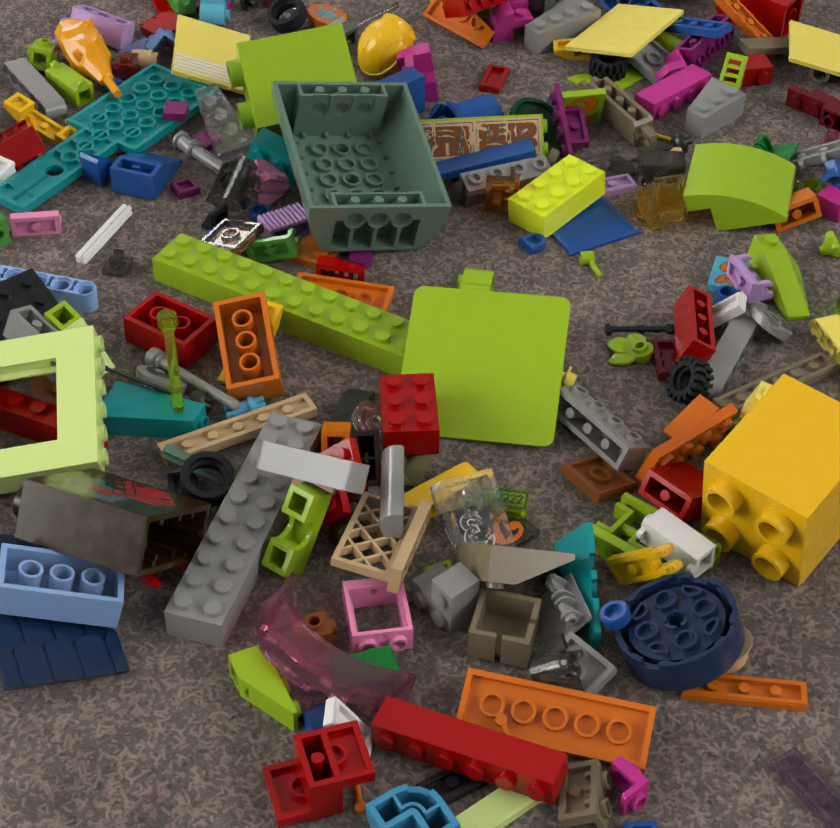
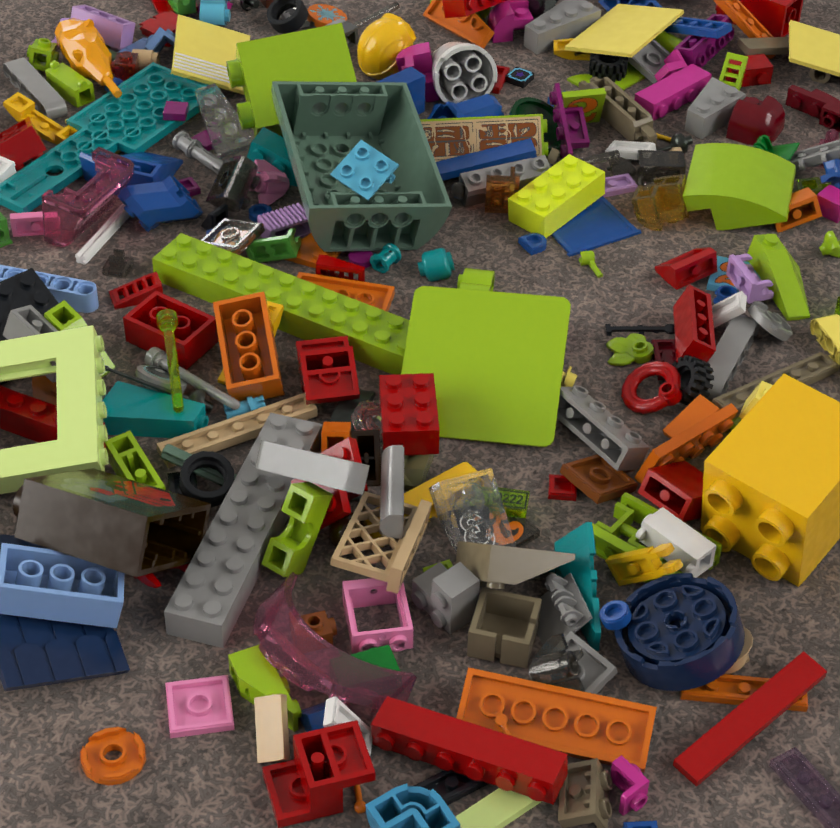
(74, 212): none -> clear pink windscreen
(113, 771): none -> orange tile
(130, 461): none -> lime slope
(141, 289): none -> red slope
(159, 202): none -> blue brick
(199, 706): none -> bright pink tile
(272, 728): none -> tan slope
(327, 370): none -> red bracket
(365, 170): none -> medium azure hinge
(385, 258): none -> teal bush
(436, 265): none -> teal head
(462, 71): none -> white cone
(519, 77): none -> black tile
(561, 488): none -> red tile
(630, 149): none -> white tile
(668, 392): none -> red piece
(688, 267): none -> red tile
(749, 719): none -> red tile
(756, 118): none -> dark red brick

